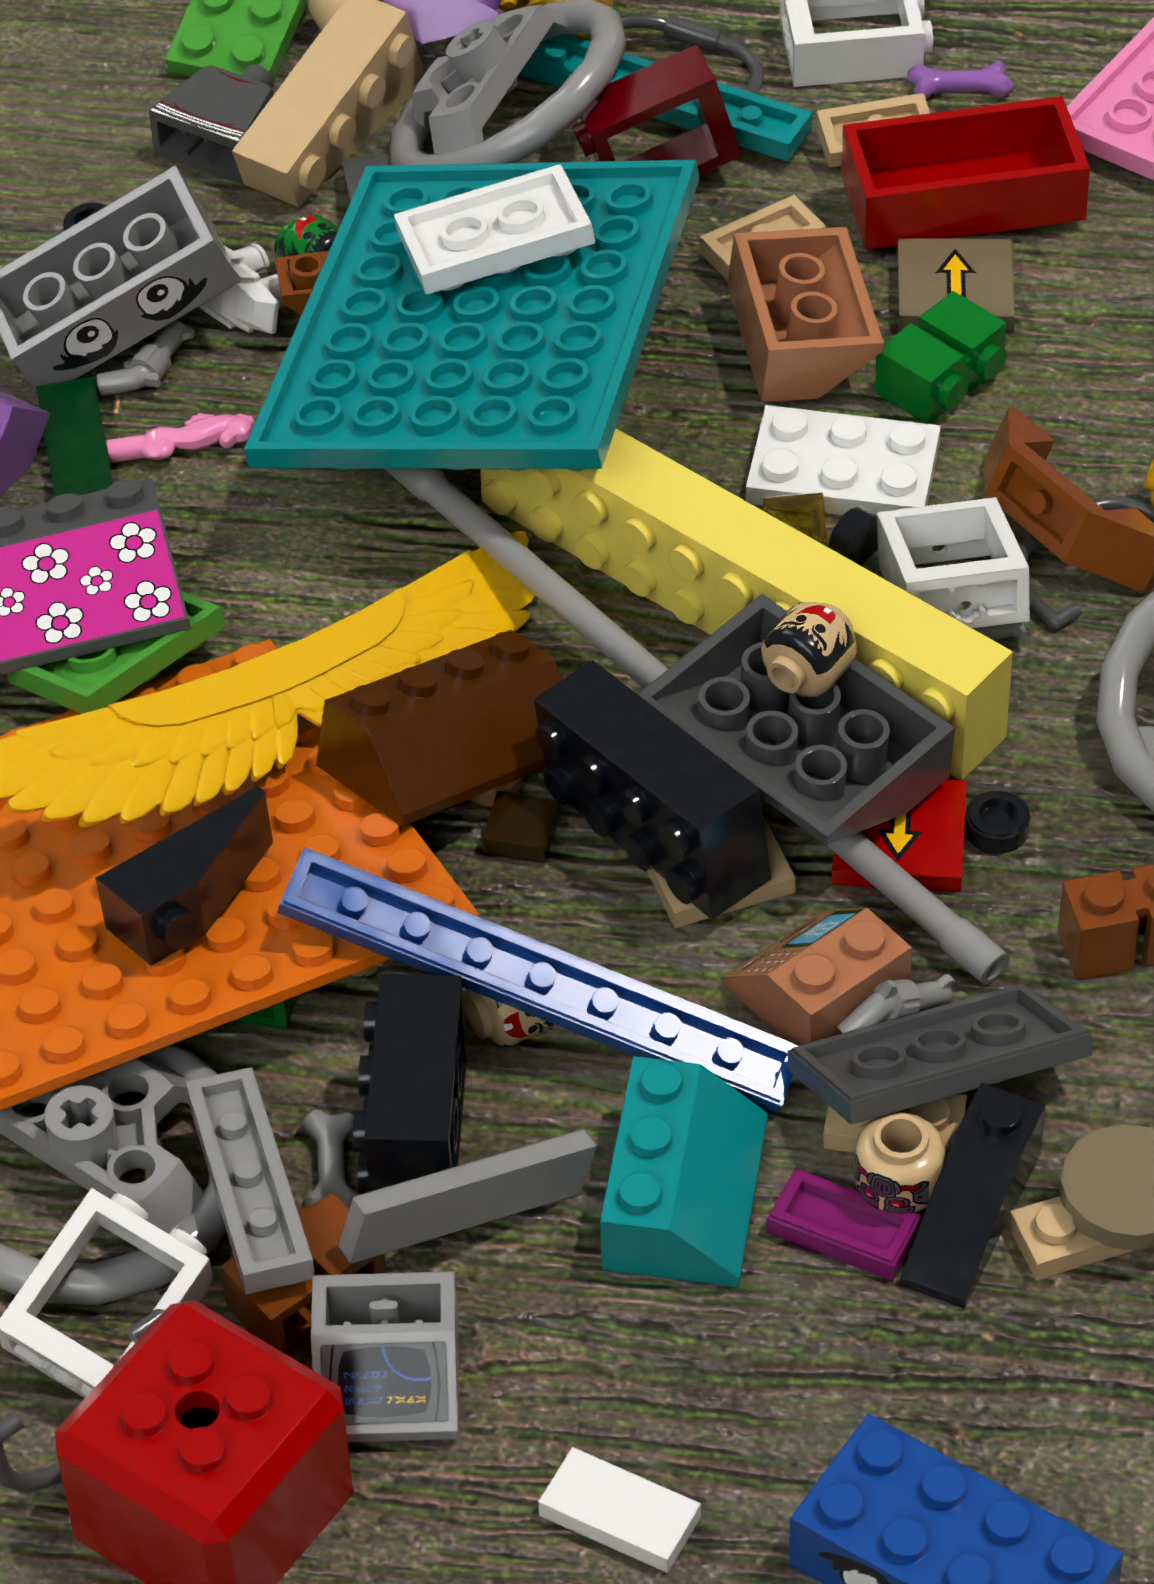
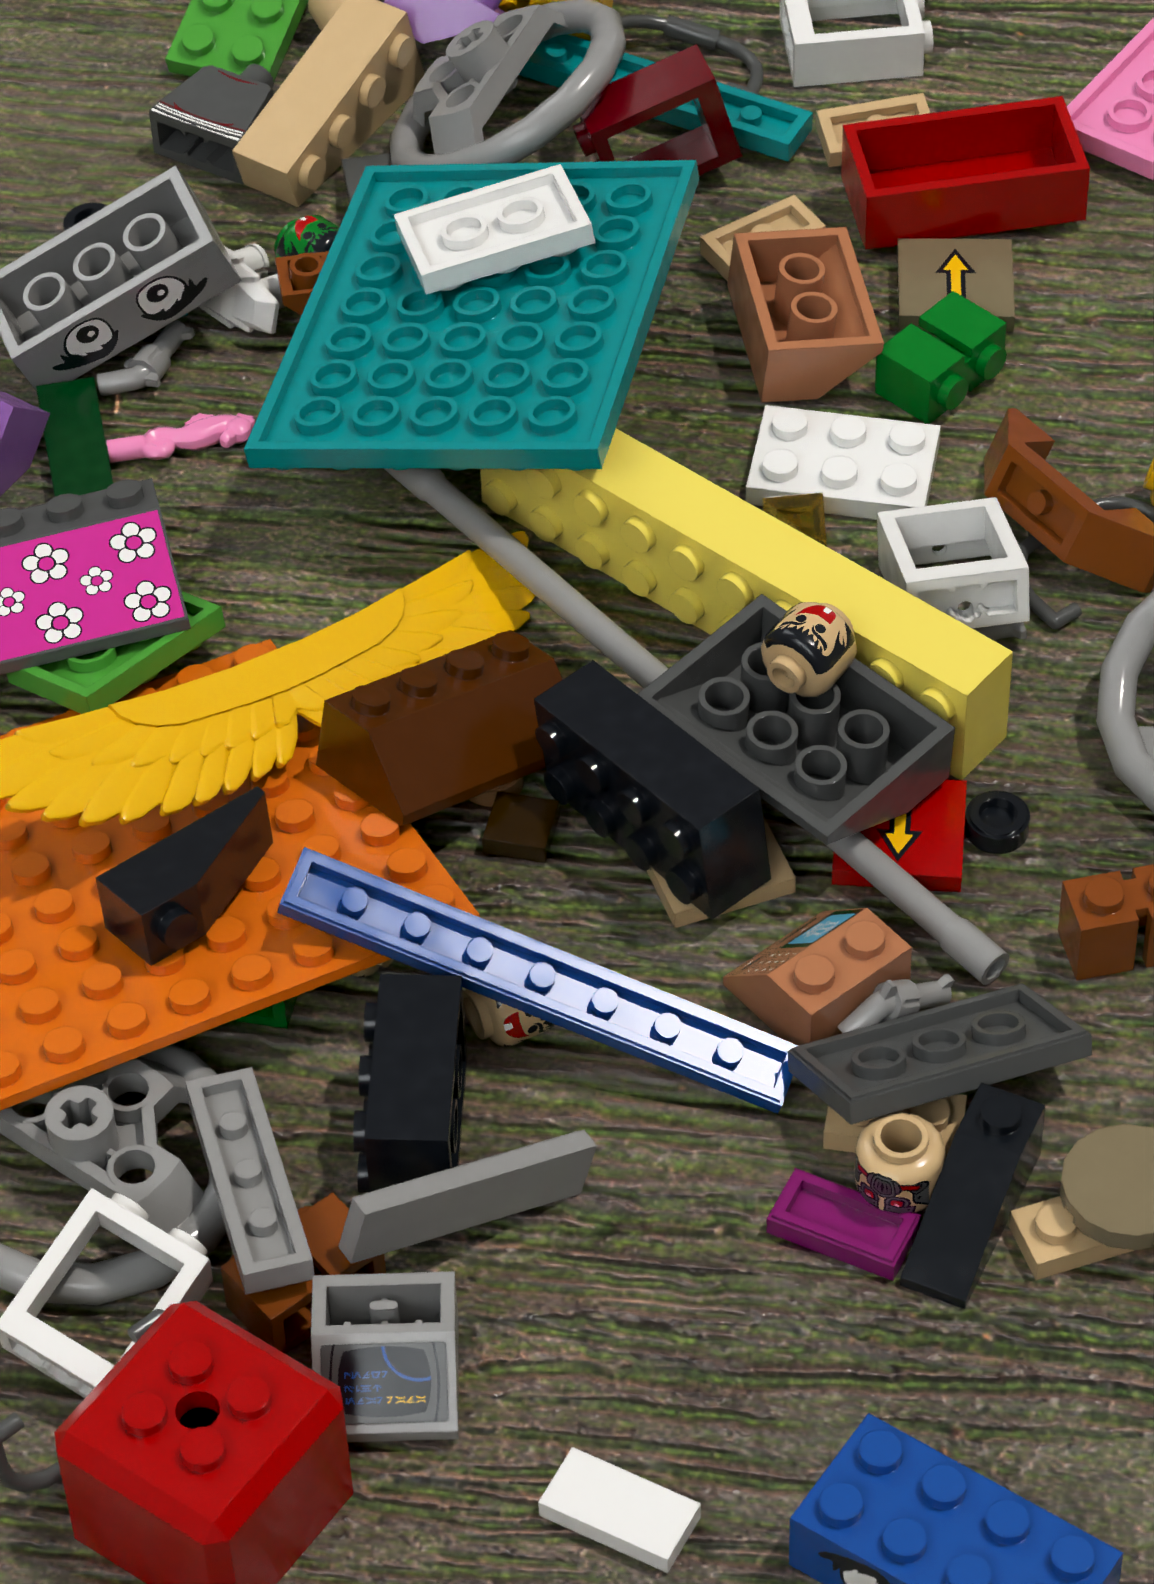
(329, 1135): light grey piece -> none
(682, 1175): teal slope -> none
(855, 535): black tile -> none
(989, 79): medium lavender piece -> none

